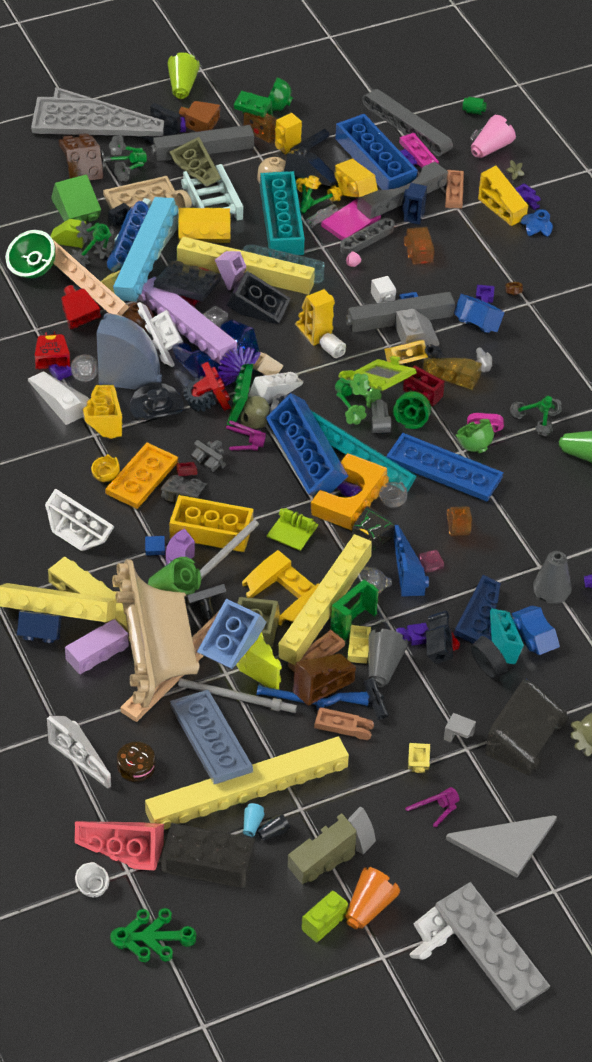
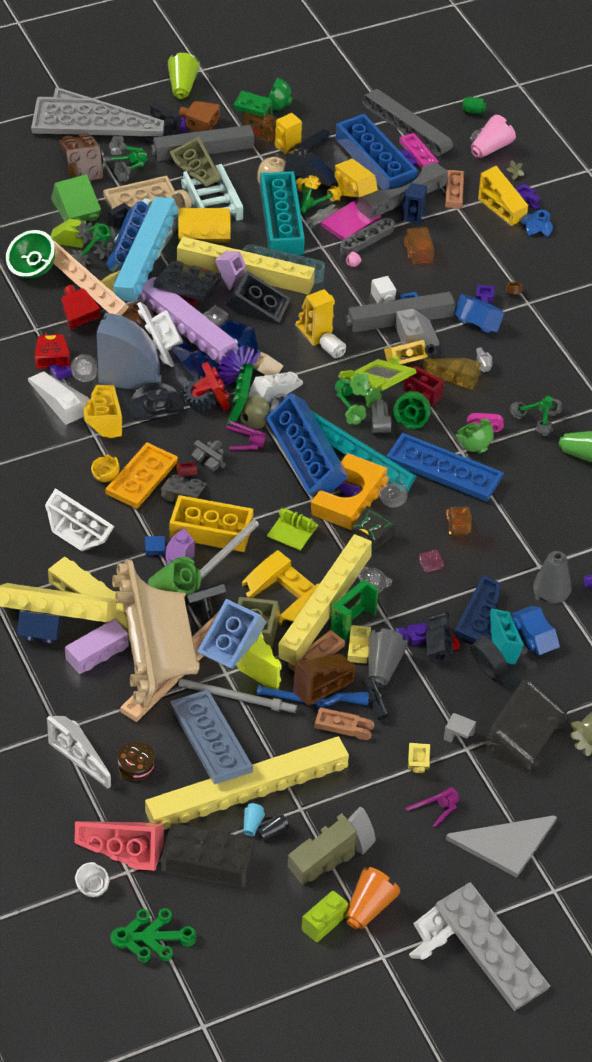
(410, 569): blue wedge -> none

